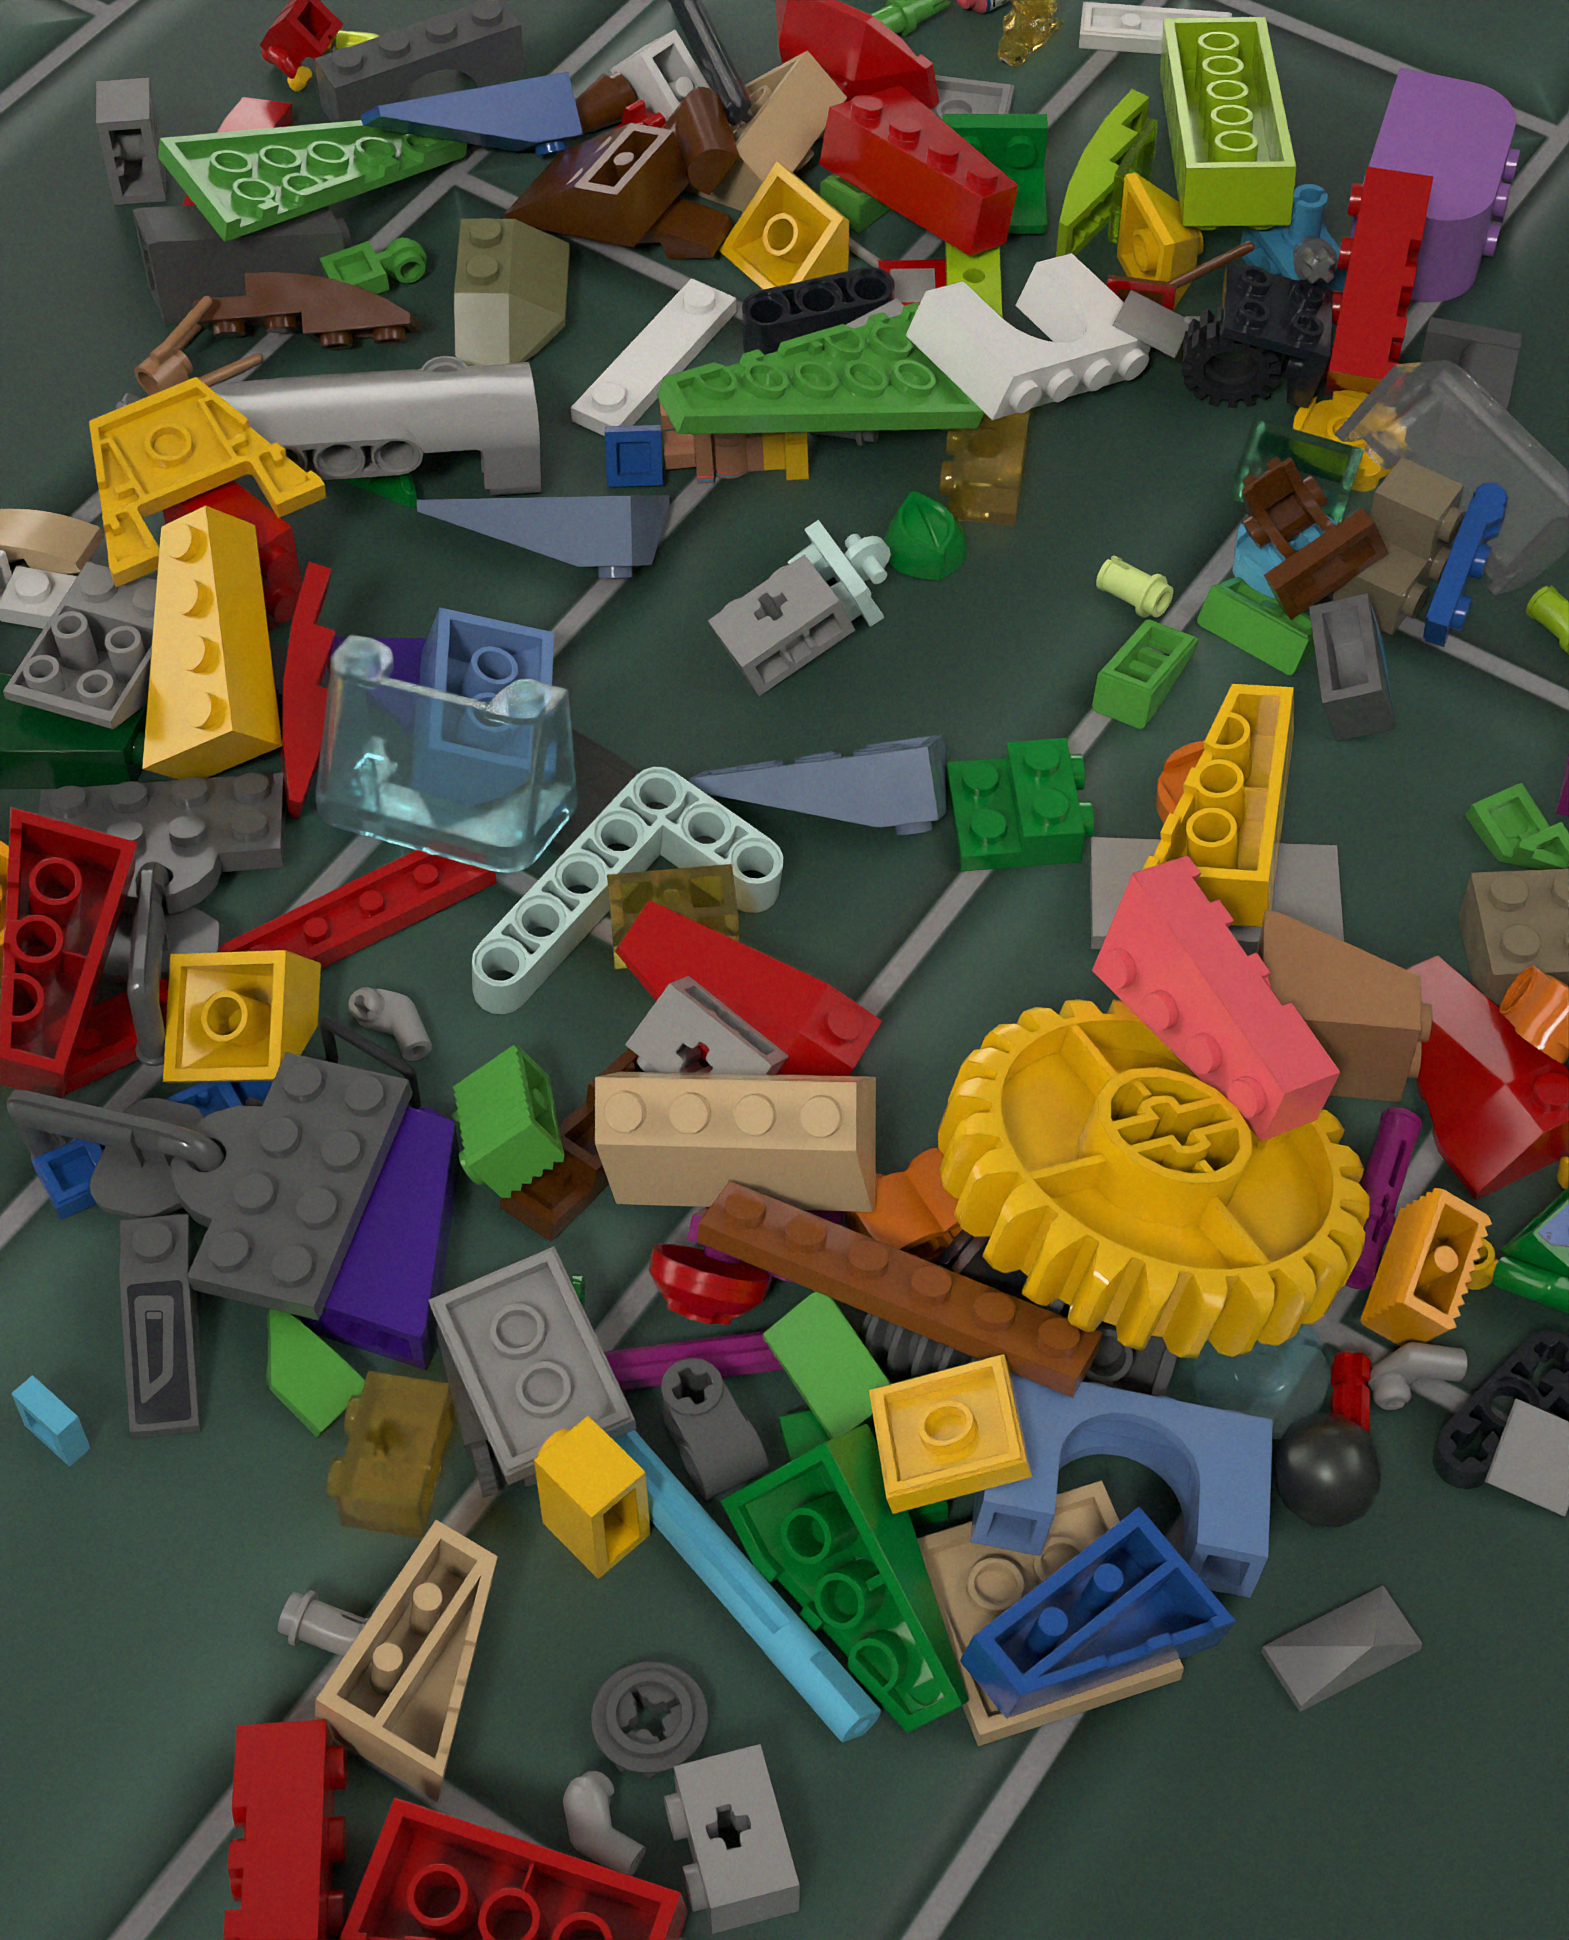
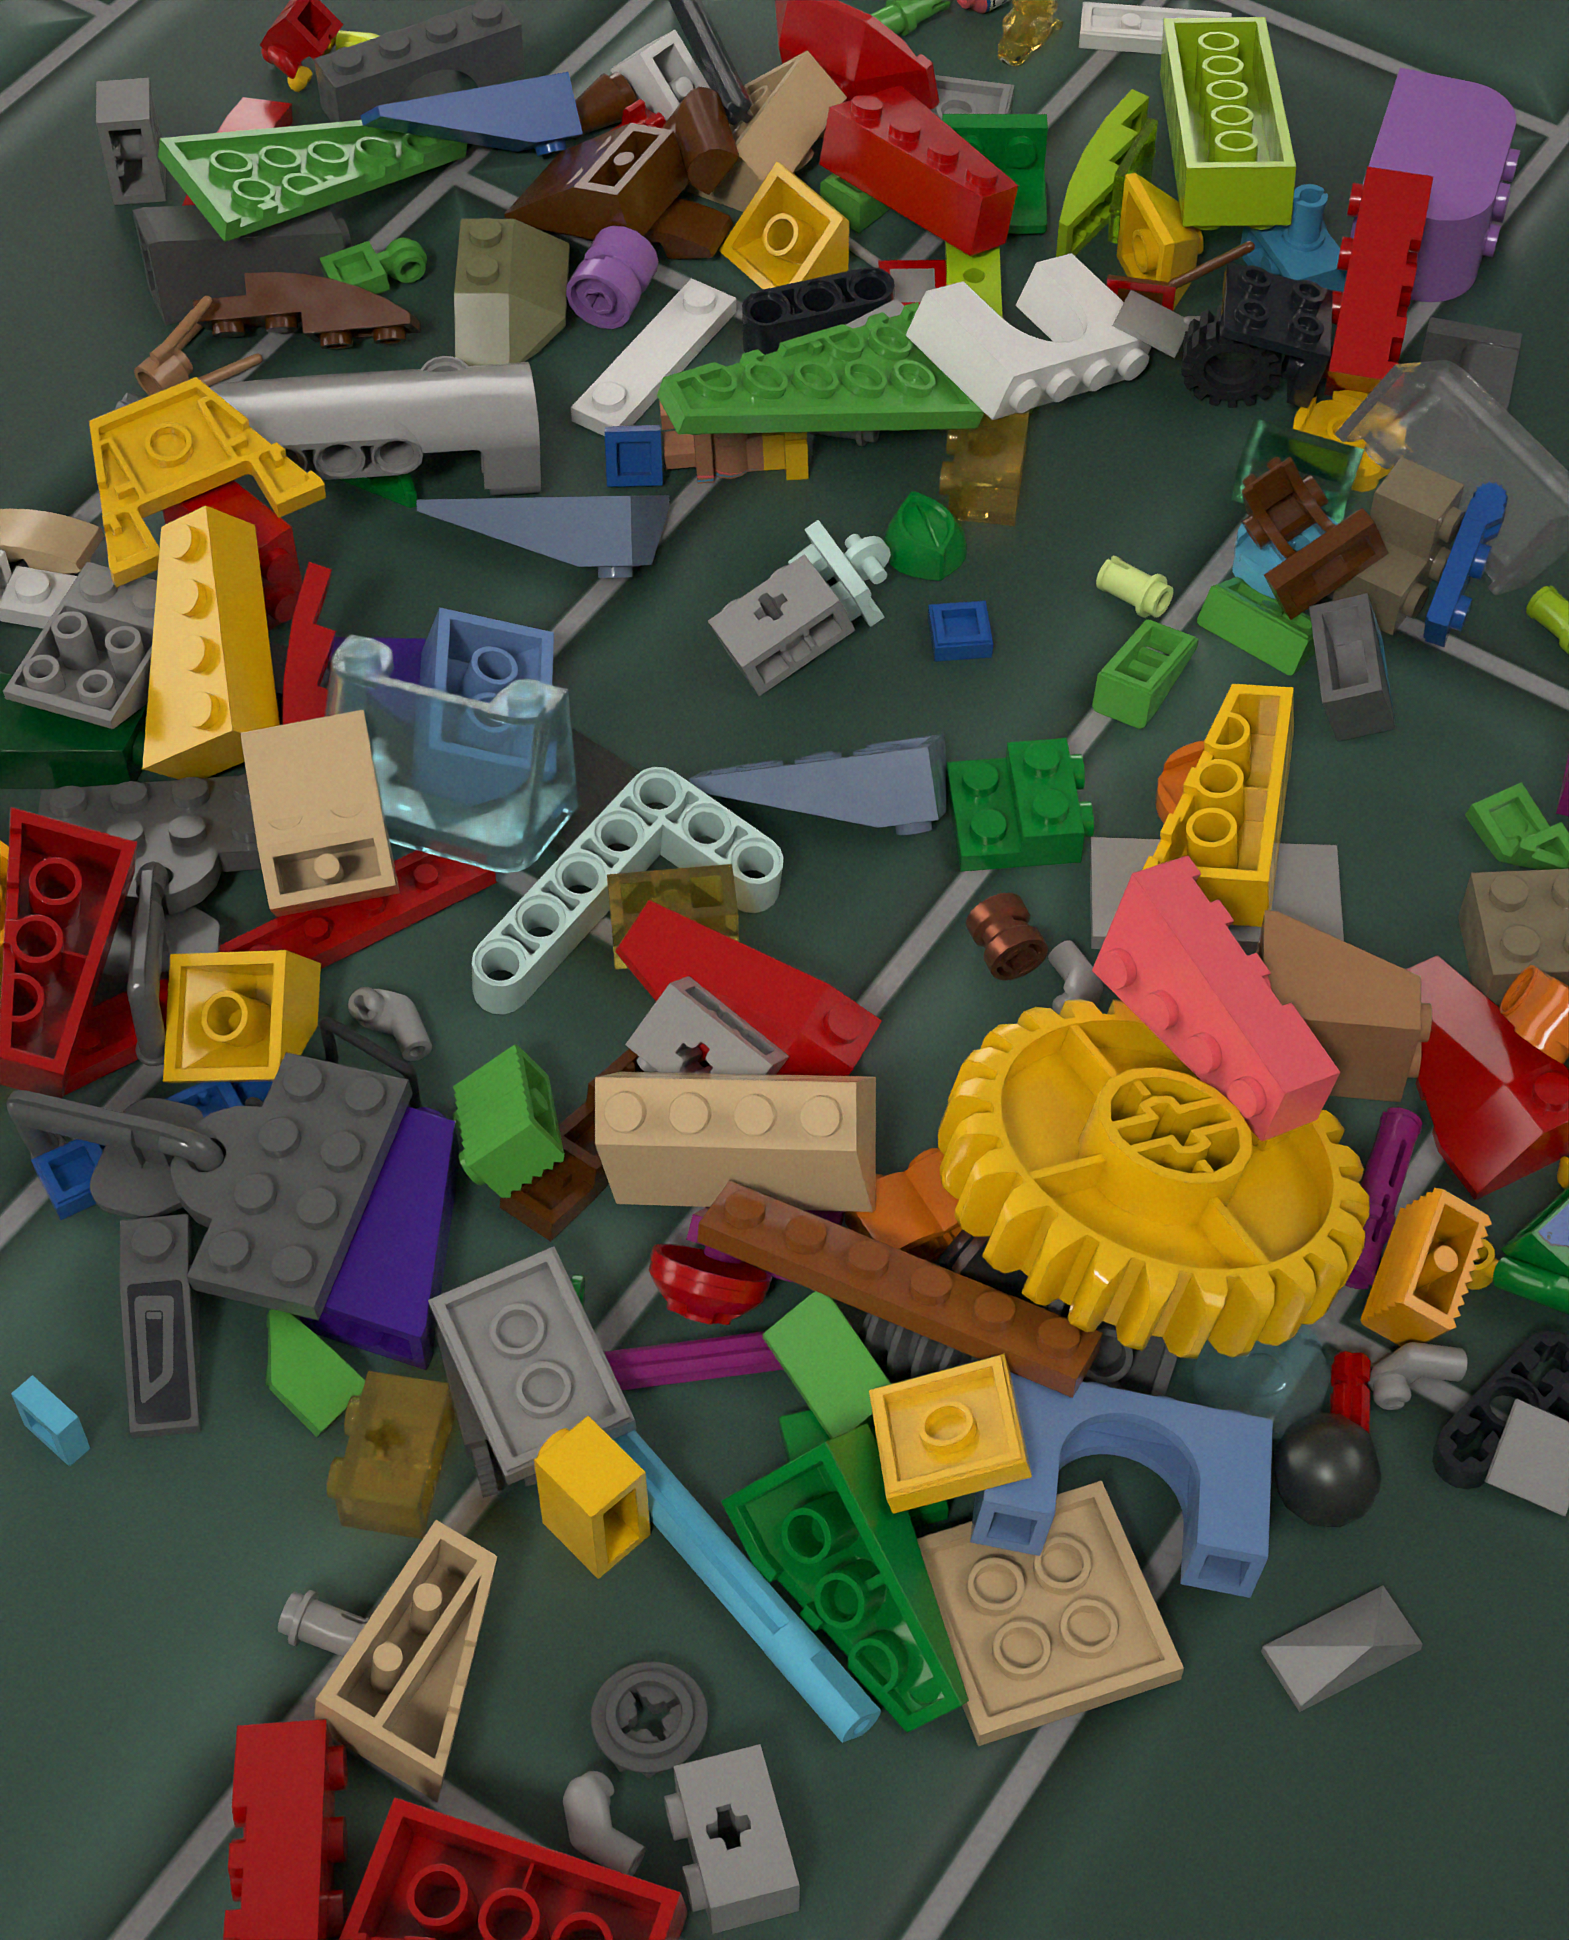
(318, 814): none -> tan slope
(612, 277): none -> medium lavender wheel
(713, 1435): dark grey piece -> none
(960, 631): none -> blue tile
(1008, 940): none -> copper wheel
(1077, 974): none -> light grey arm
(1097, 1620): blue wedge -> none
(1315, 260): dark grey axle -> none

